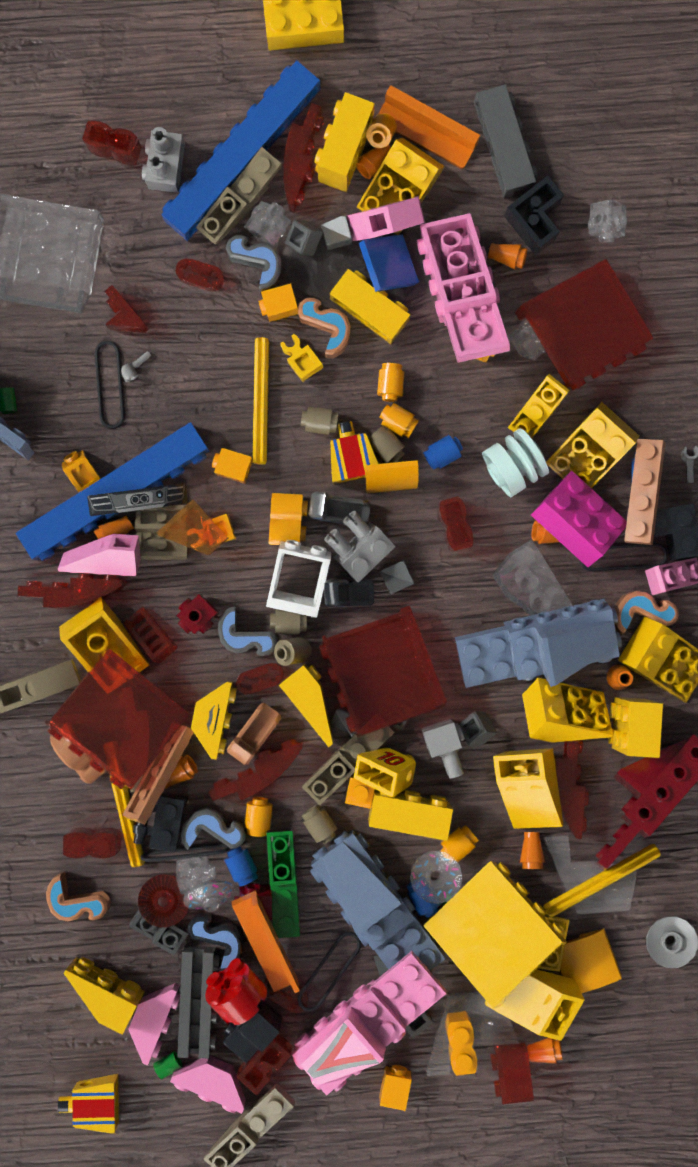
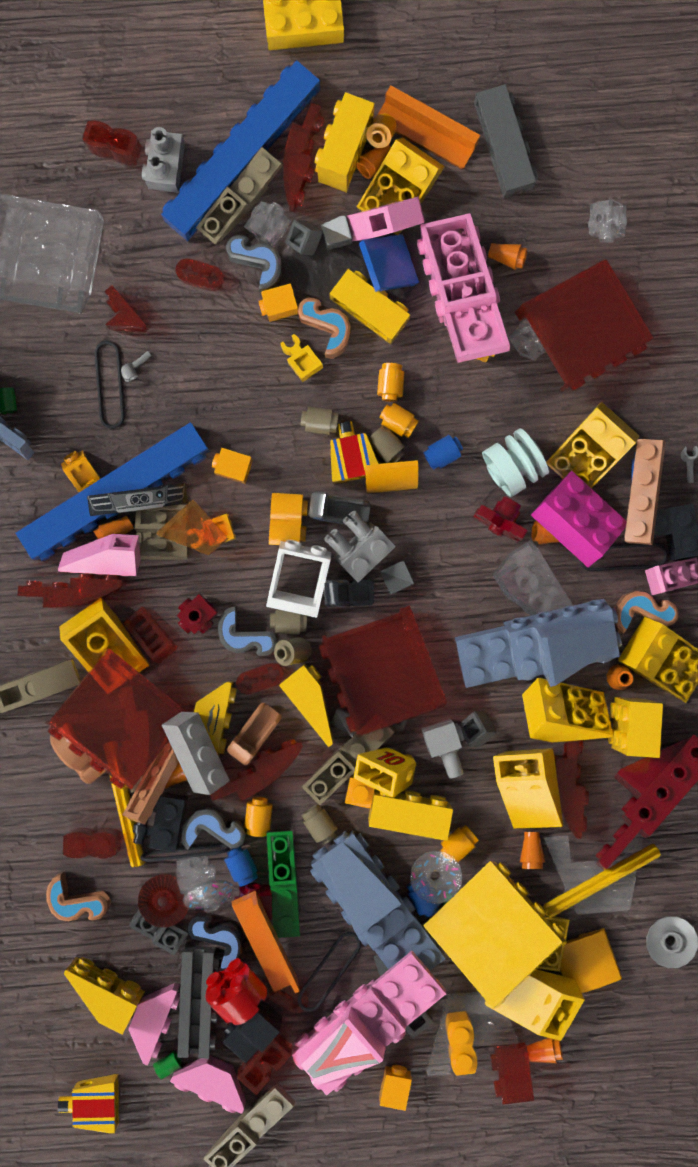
(195, 753): none -> light grey brick
(260, 414): yellow axle -> none
(457, 531): clear red brick -> none
(502, 519): none -> dark red plant
(530, 217): black brick -> none
(540, 406): yellow slope -> none

